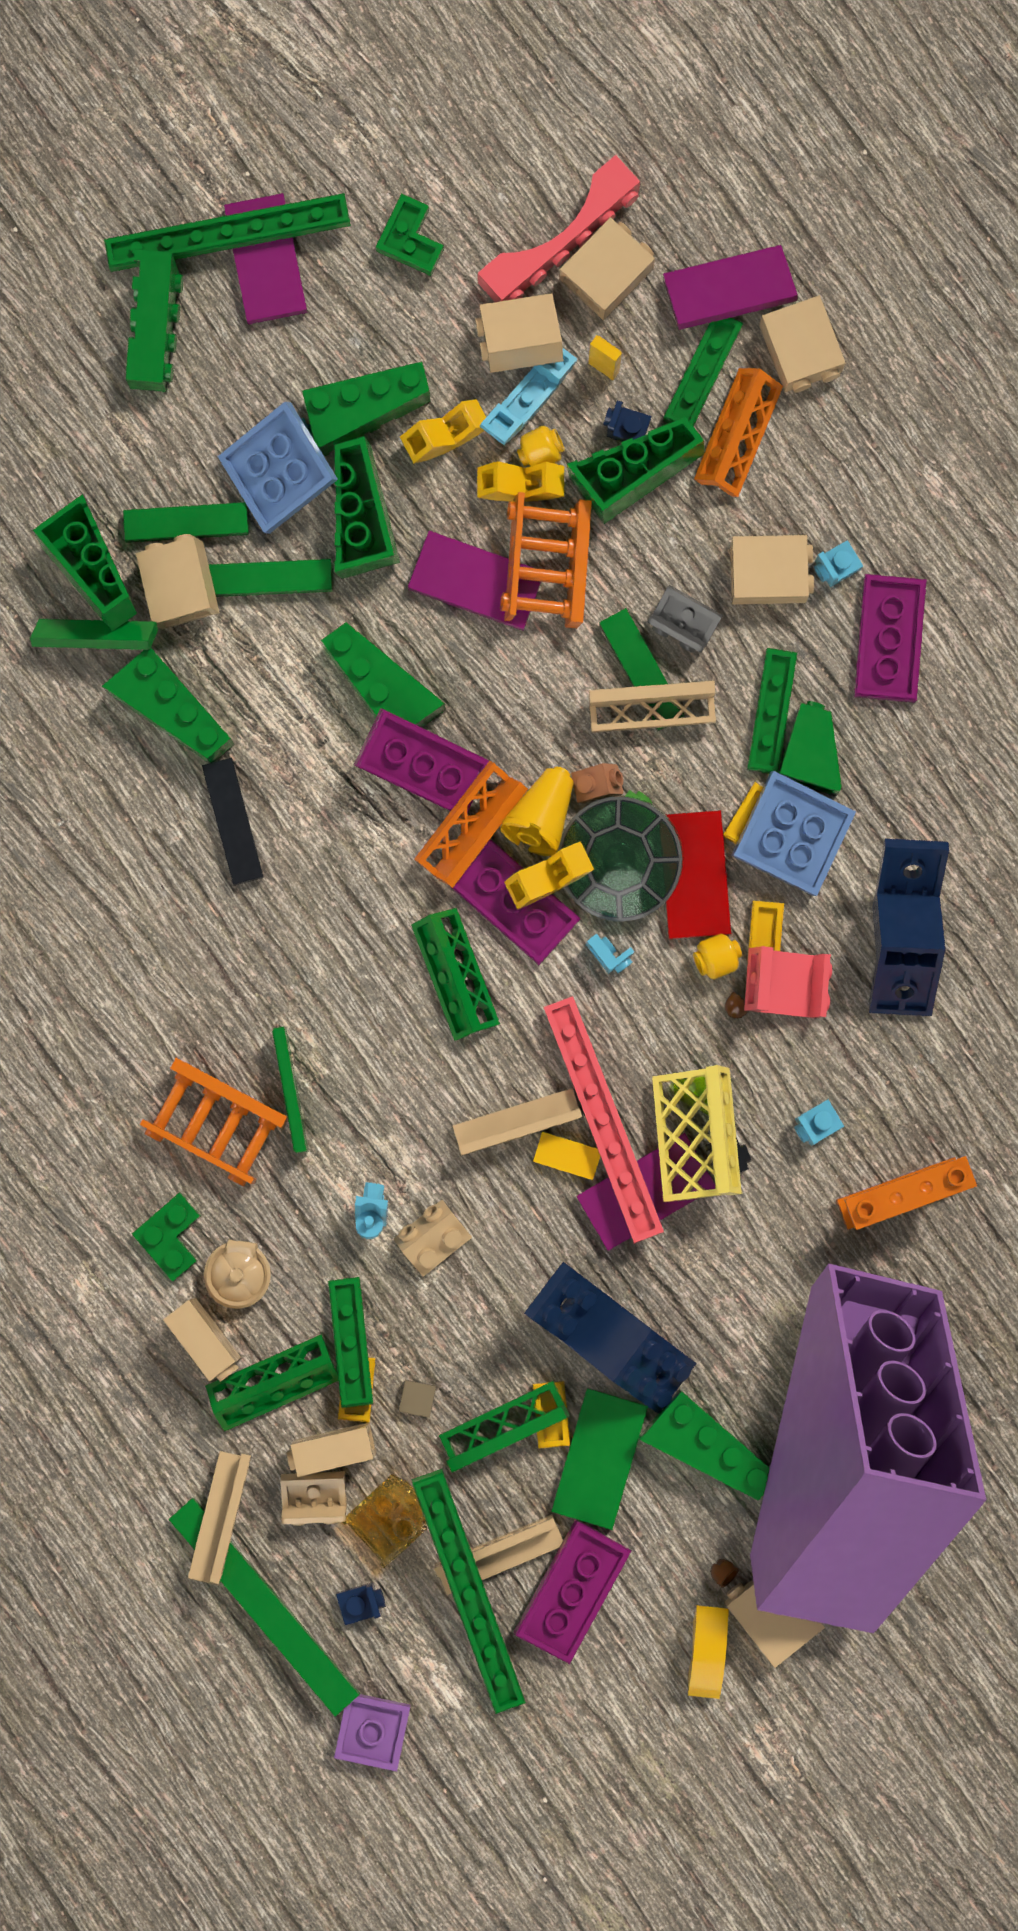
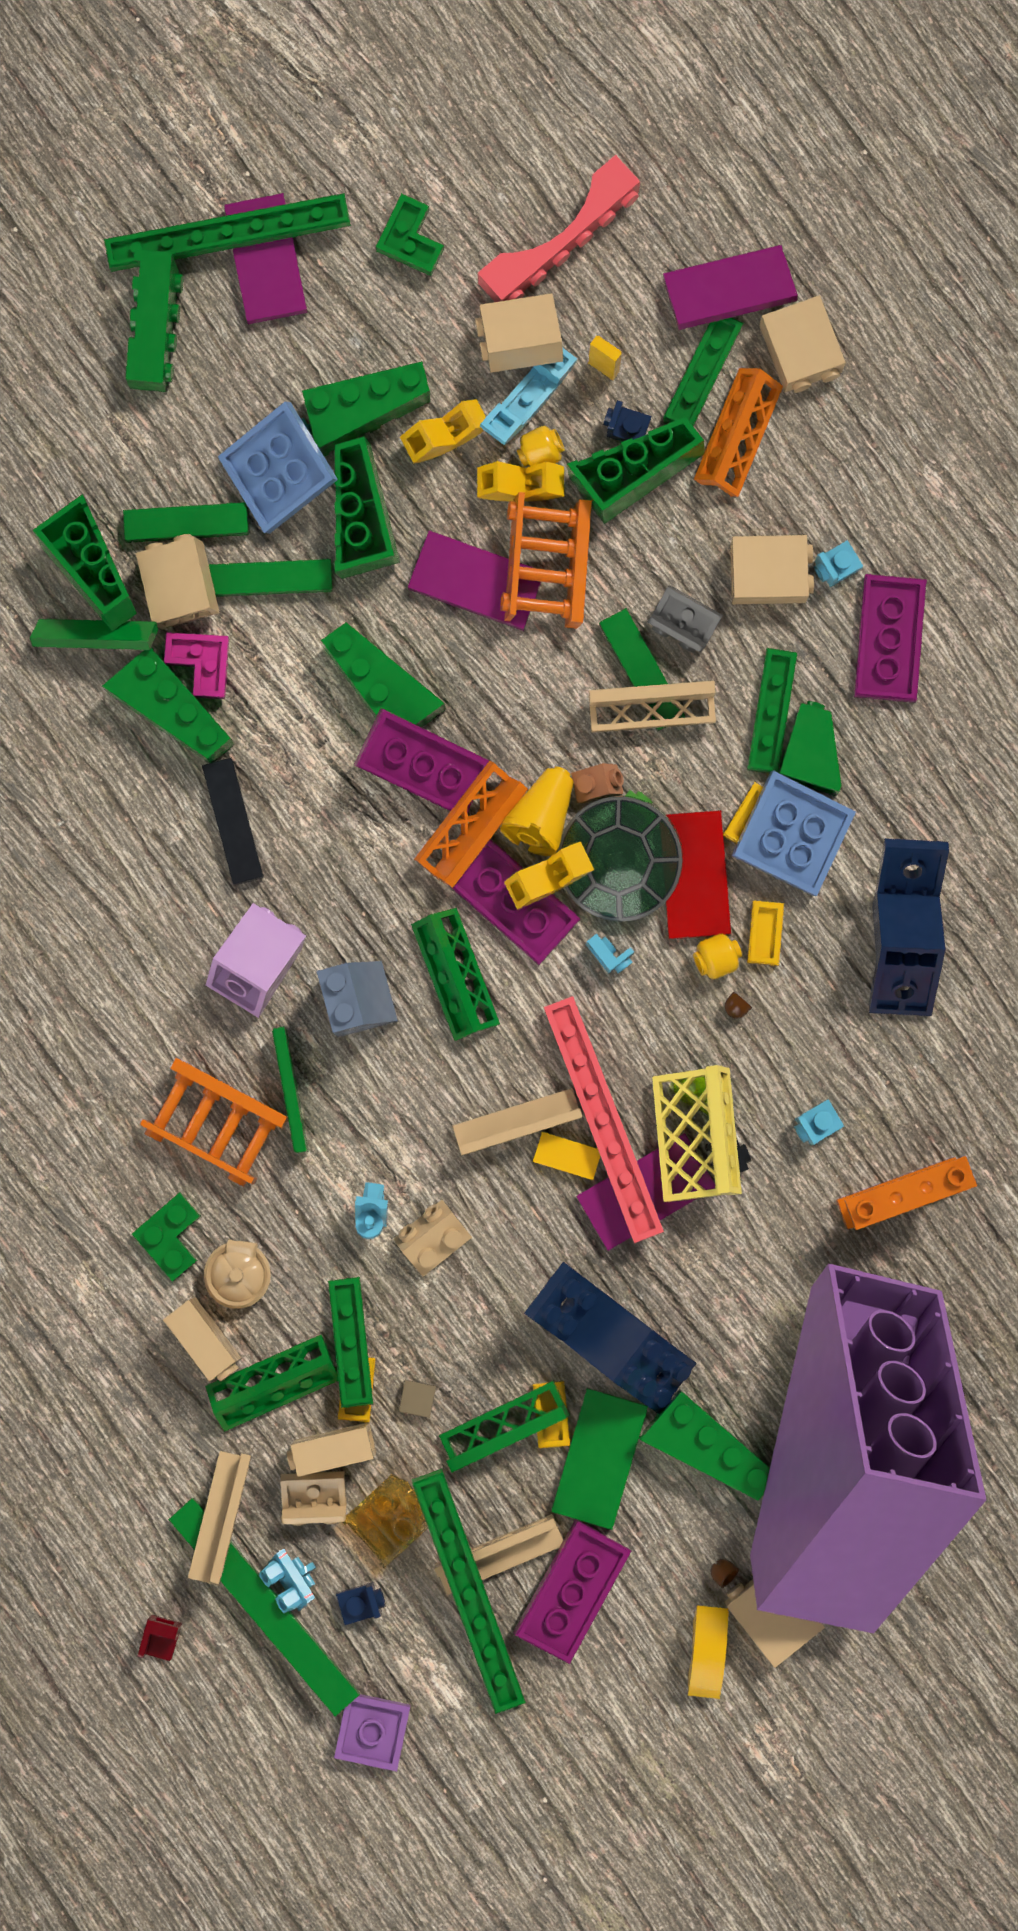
(159, 1638): none -> dark red panel
(208, 657): none -> dark pink plate
(255, 959): none -> lavender slope
(294, 1579): none -> medium azure hips
(356, 997): none -> sand blue slope
(607, 267): tan brick -> none
(787, 983): coral panel -> none

